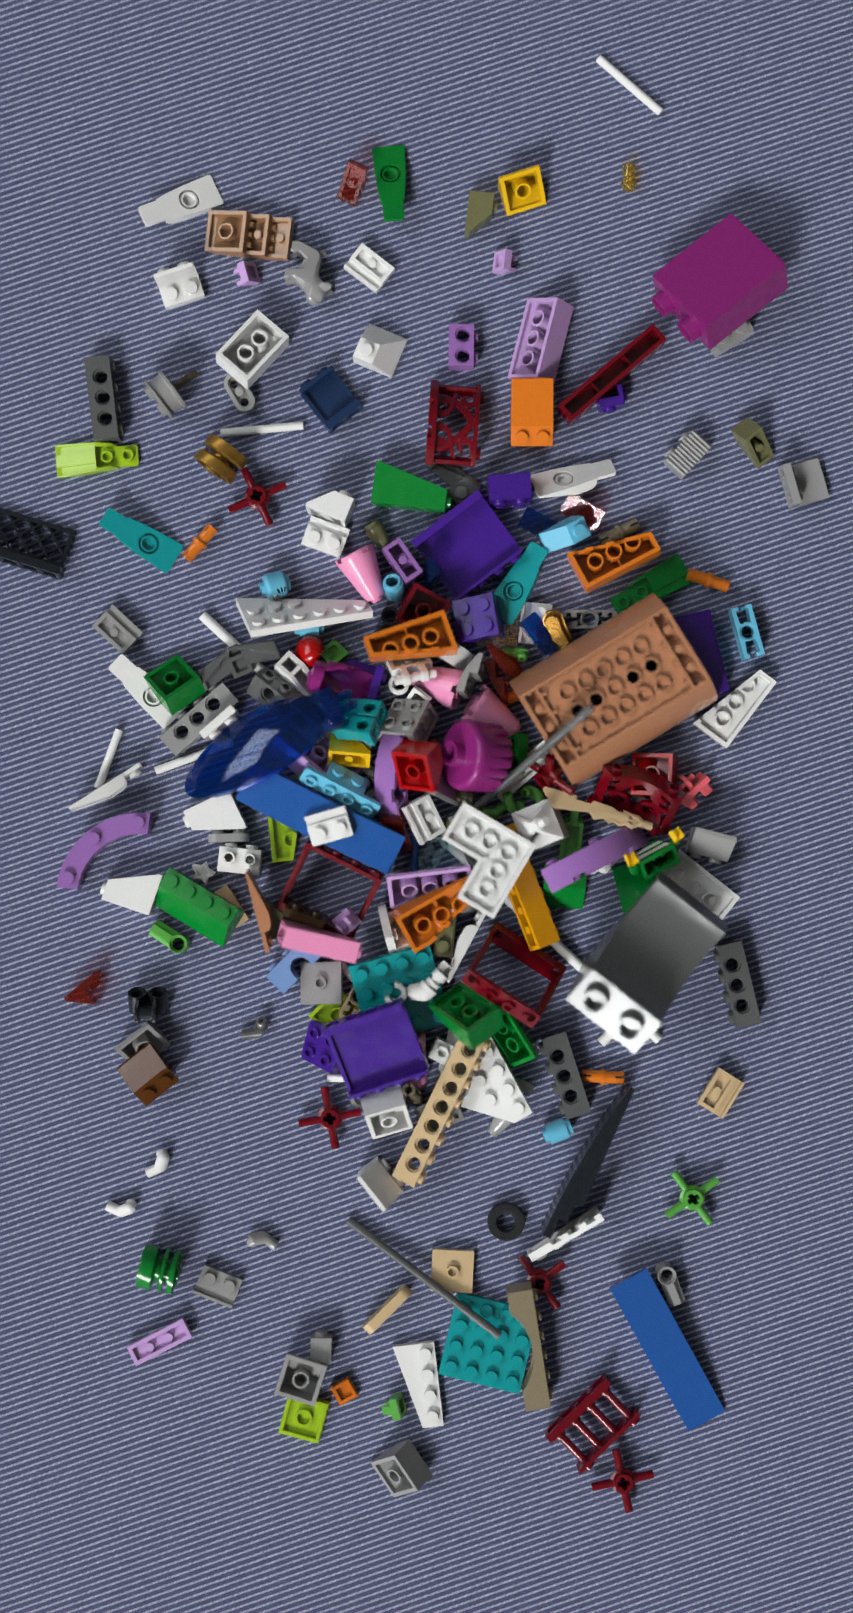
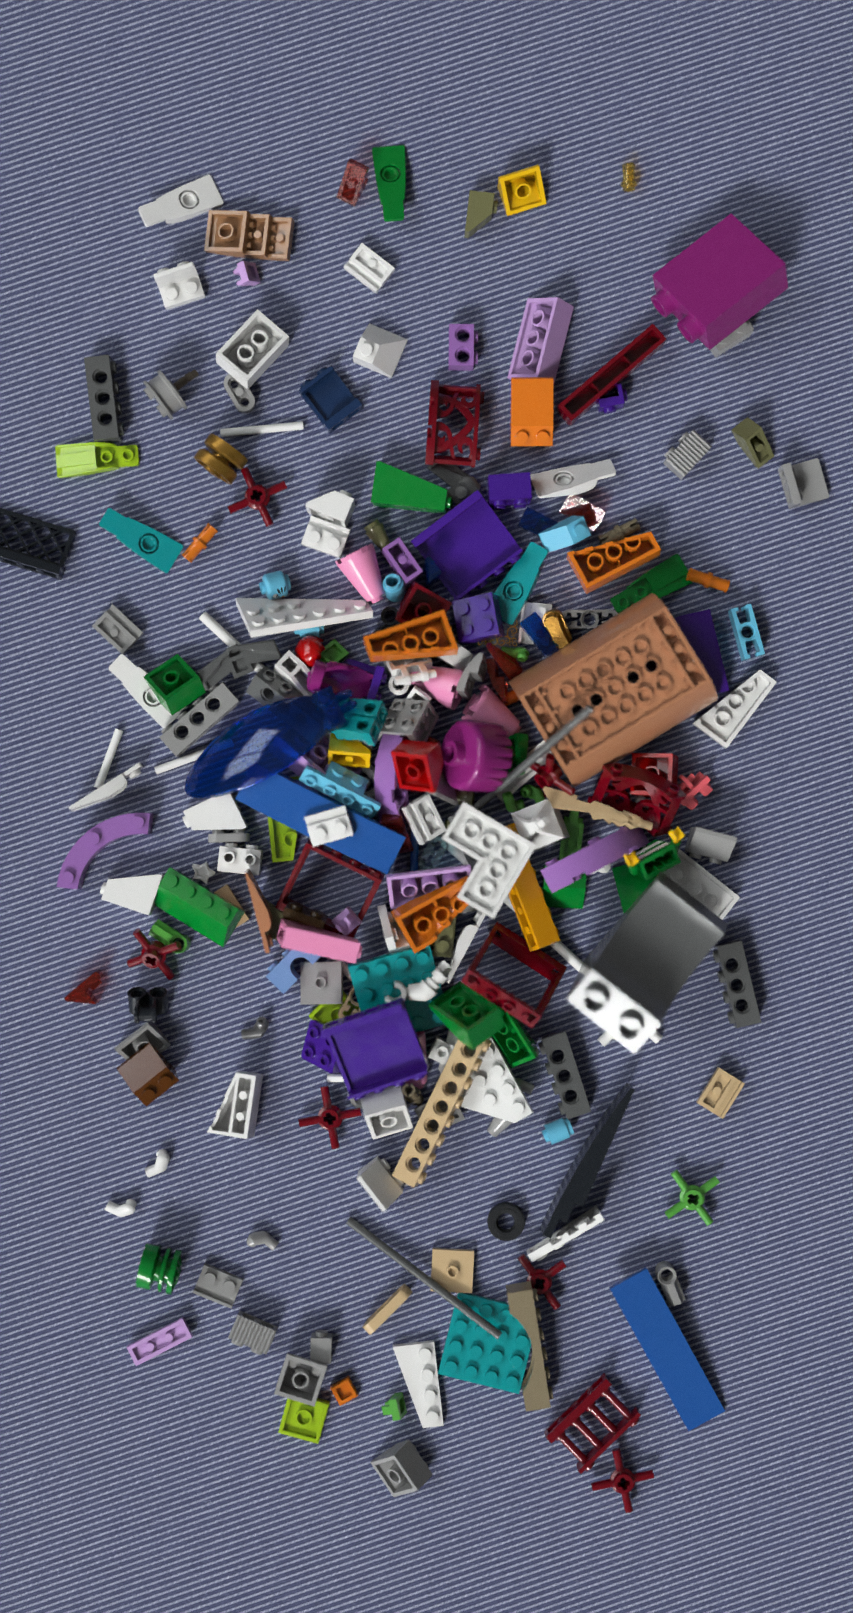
(153, 954): none -> dark red bar
(216, 726): white plate -> none
(240, 1107): none -> white wedge
(252, 1333): none -> light grey brick
(307, 274): light grey animal -> none
(494, 812): bright green arm -> none
(502, 262): lavender tile -> none
(602, 1076): orange pin -> none
(634, 89): white piece -> none

